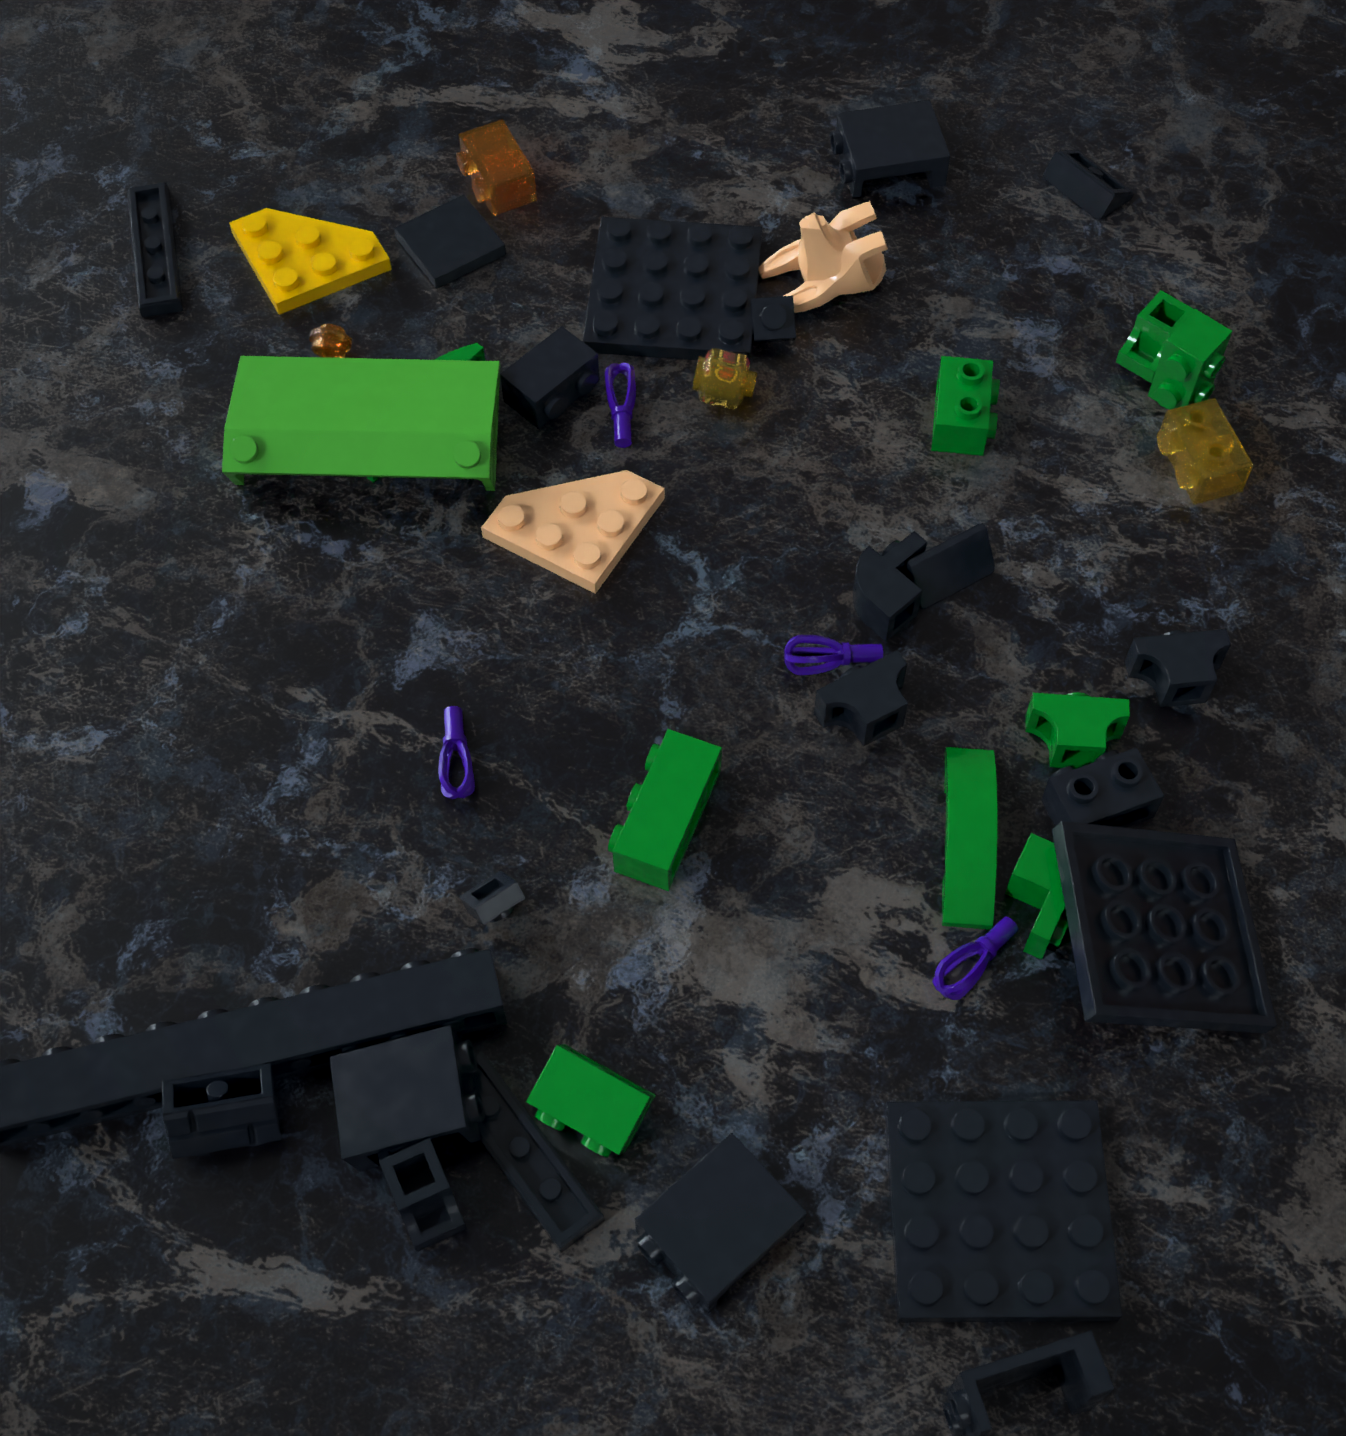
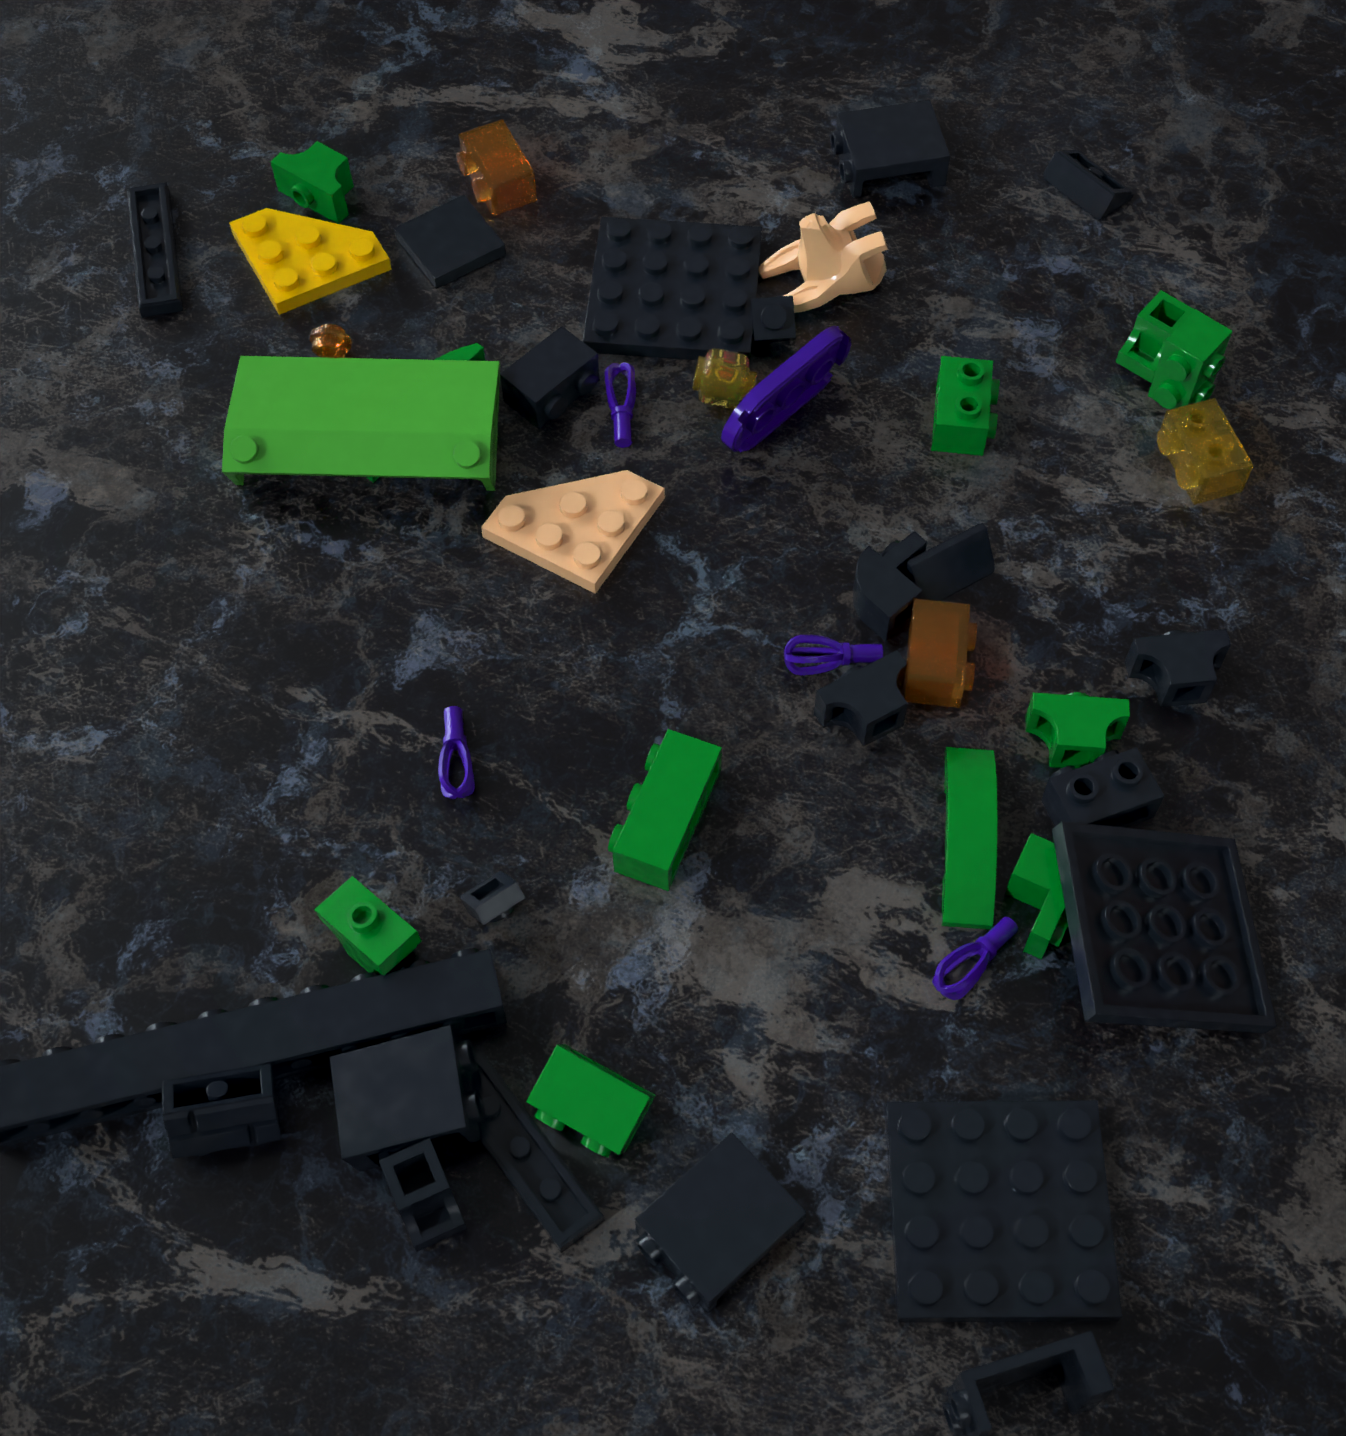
(315, 180): none -> green brick
(367, 927): none -> green brick
(785, 390): none -> dark purple tile
(938, 653): none -> clear orange brick

